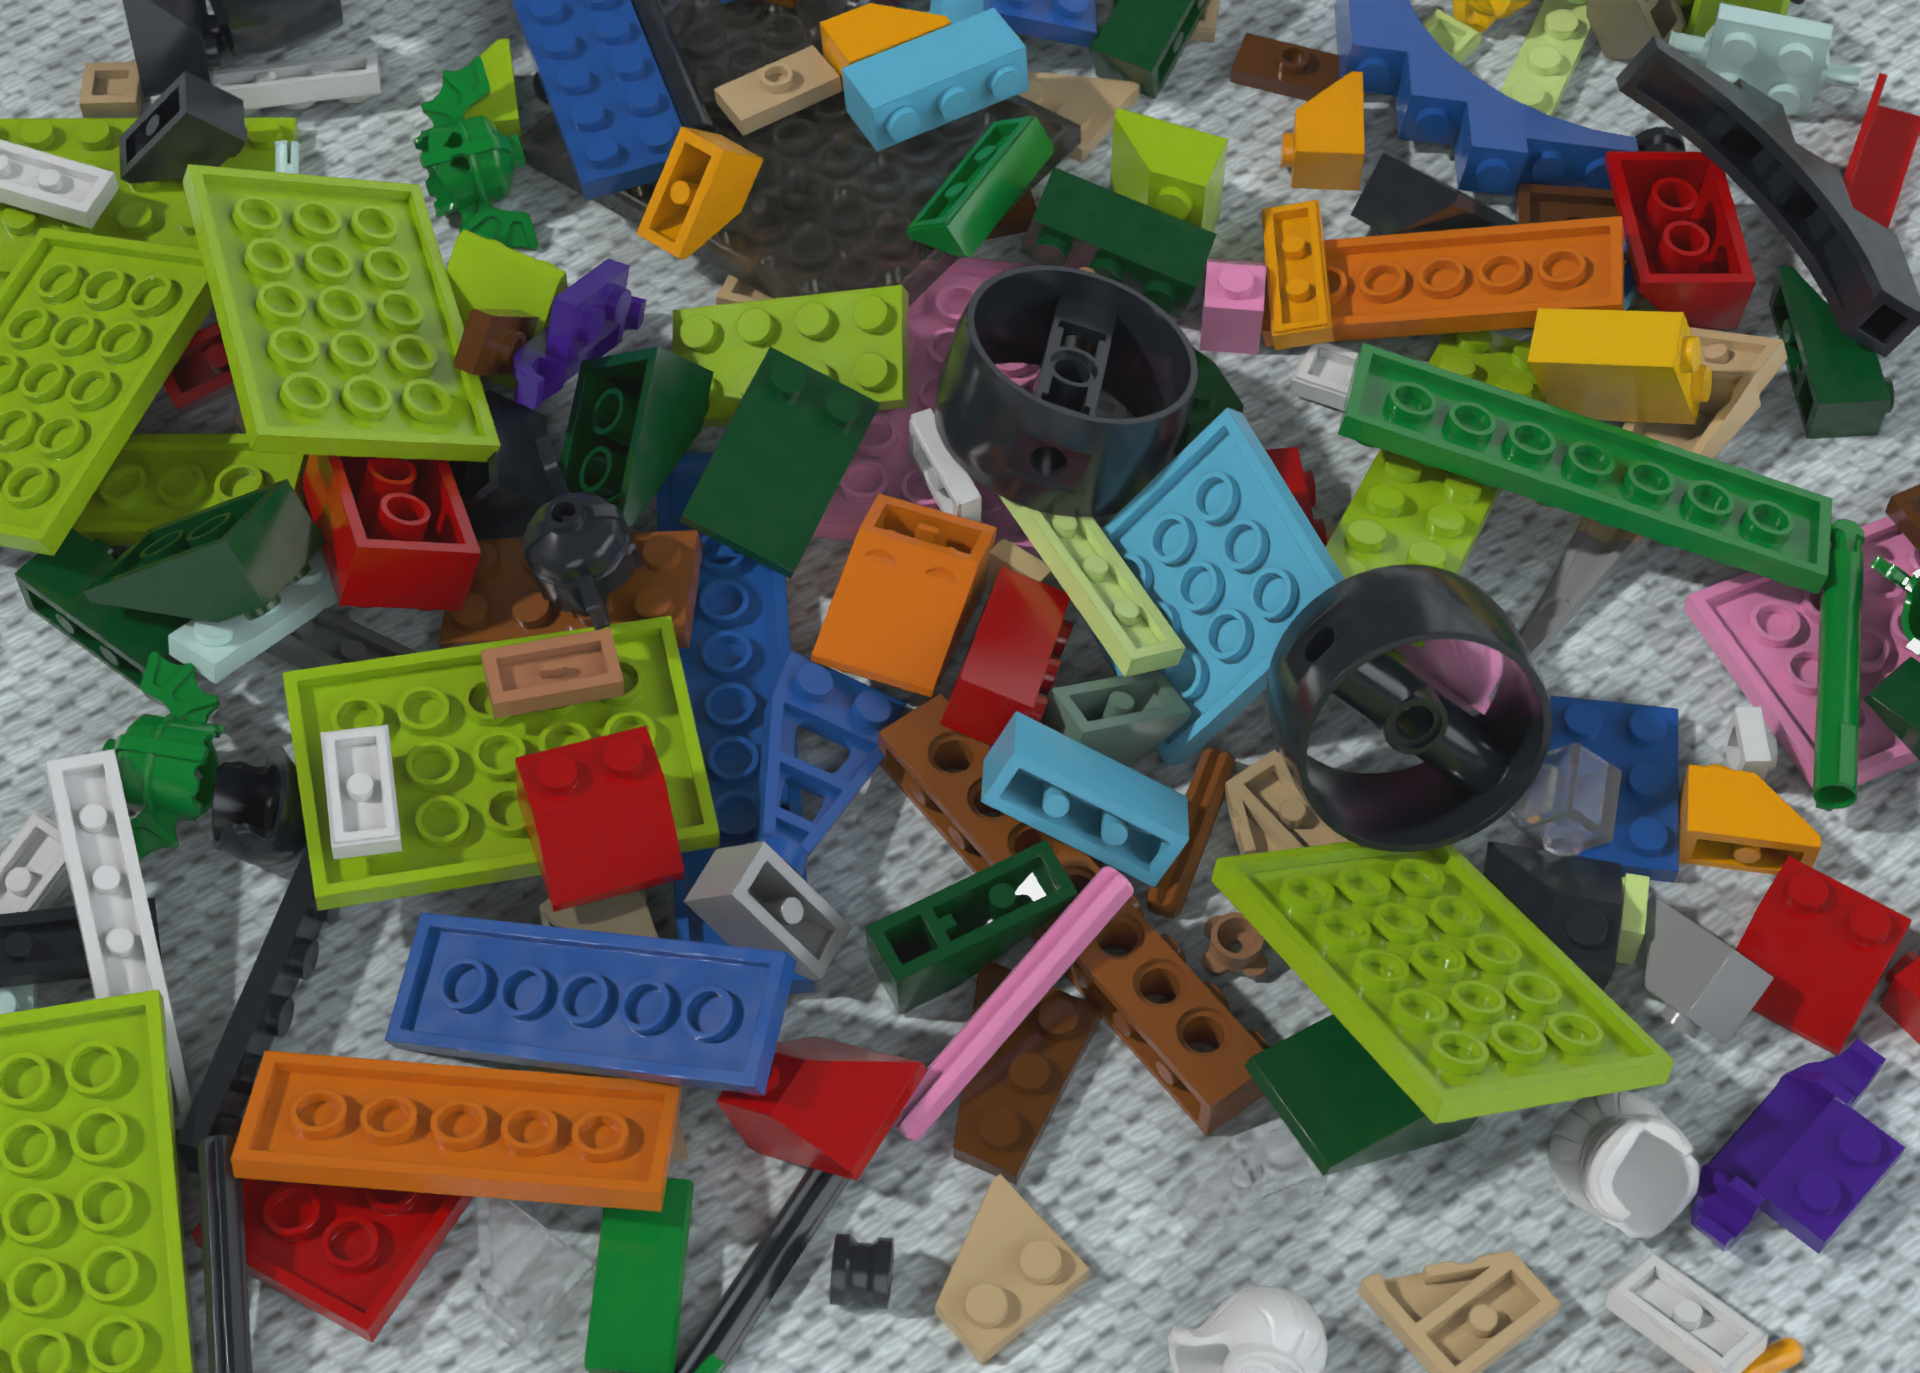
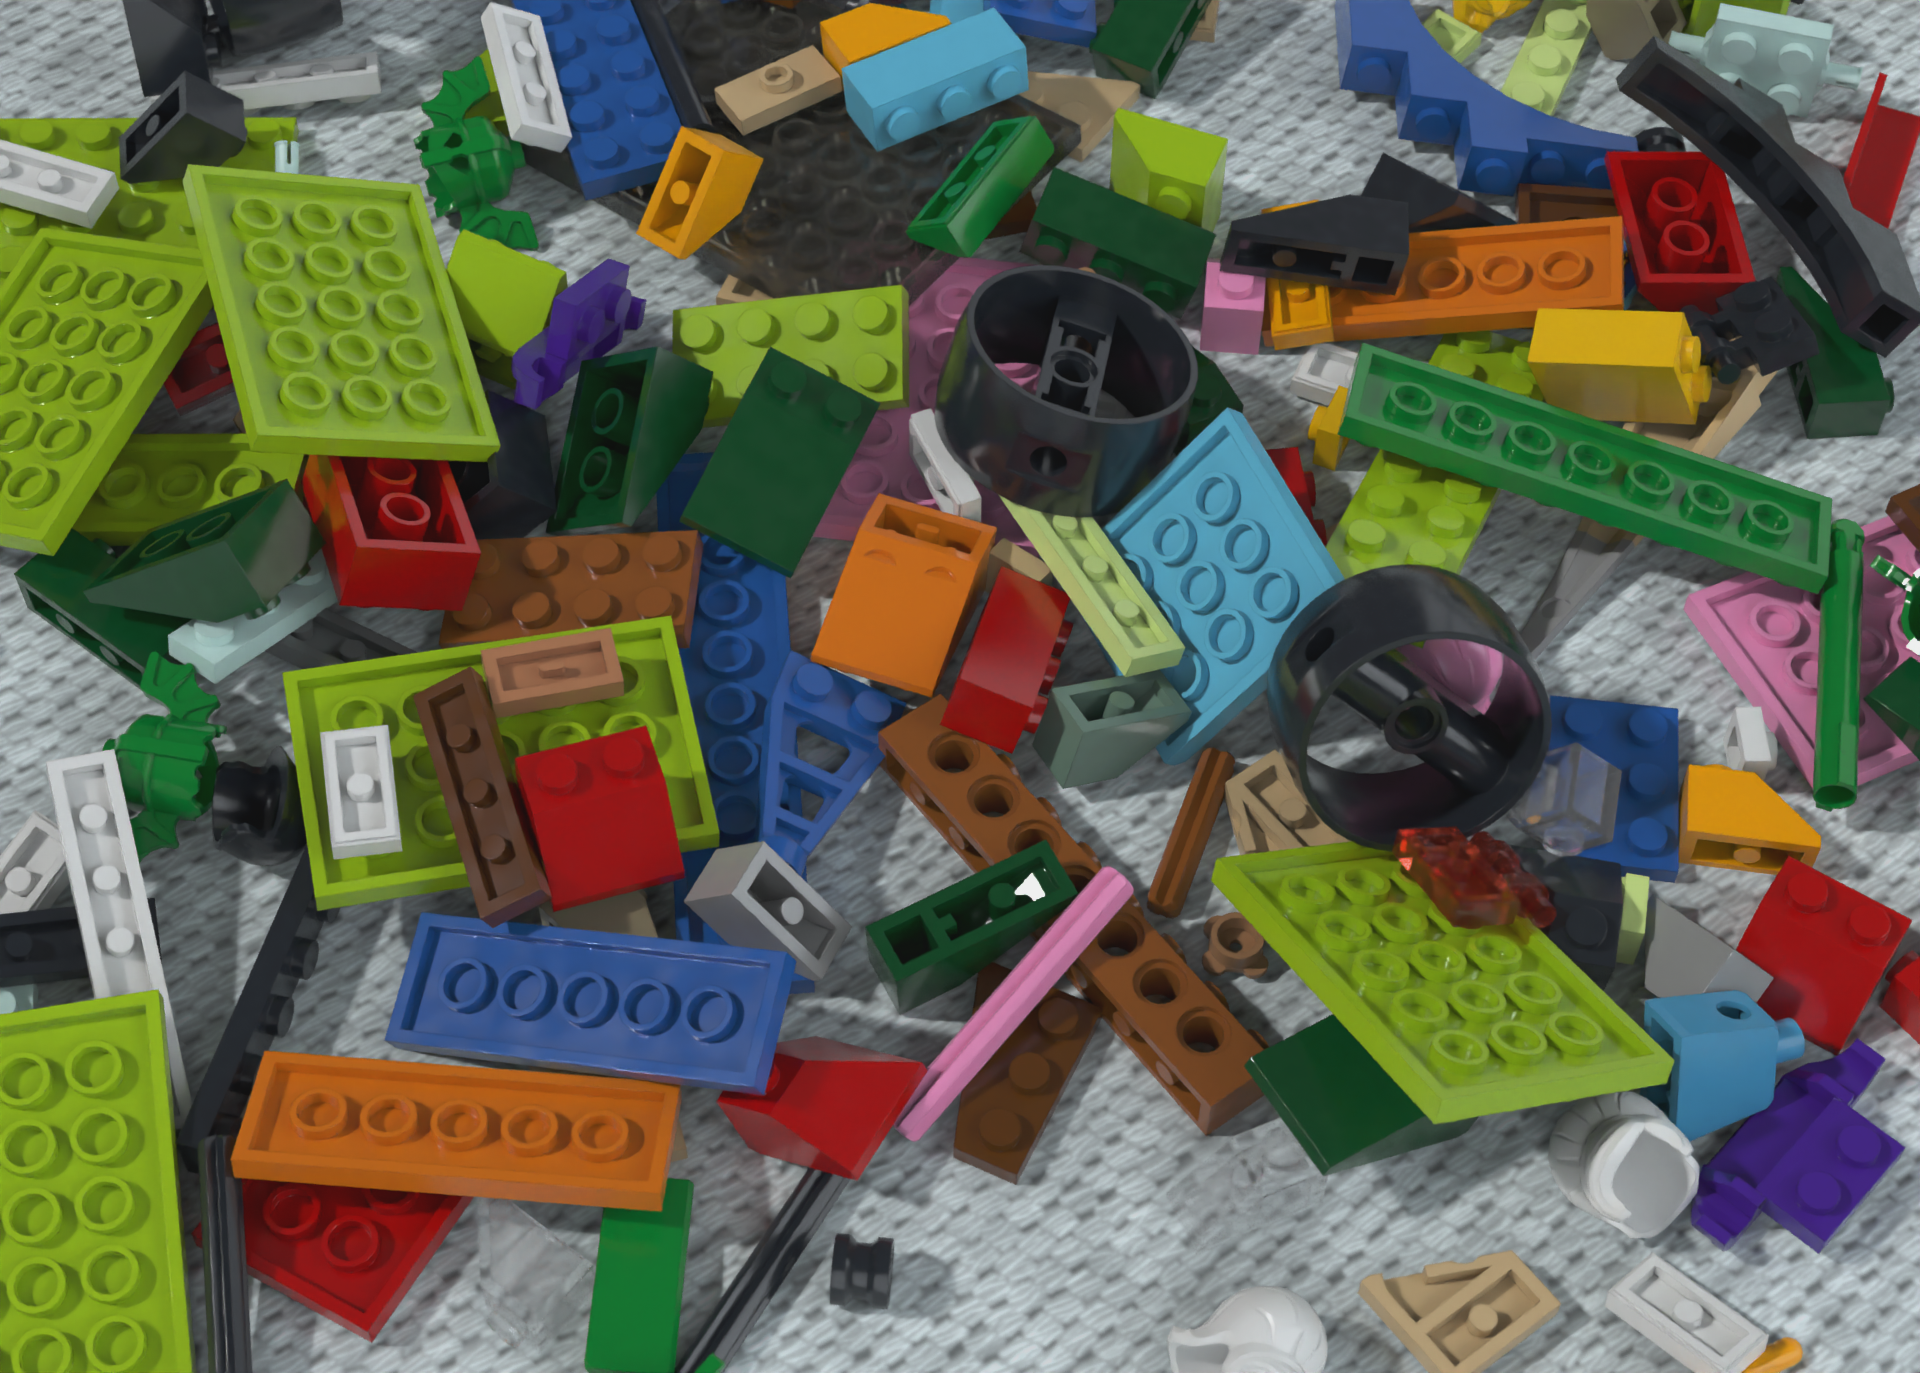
(111, 90): tan plate -> none
(482, 798): none -> reddish brown plate
(492, 340): reddish brown plate -> none
(525, 77): none -> white plate
(578, 546): black helmet -> none
(1006, 1274): tan wing -> none
(1085, 799): medium azure brick -> none
(1284, 67): reddish brown plate -> none
(1324, 431): none -> yellow plate
(1327, 242): none -> black slope
(1328, 138): light orange slope -> none
(1473, 879): none -> clear red plate
(1722, 1058): none -> dark azure torso
(1764, 327): none -> black plate

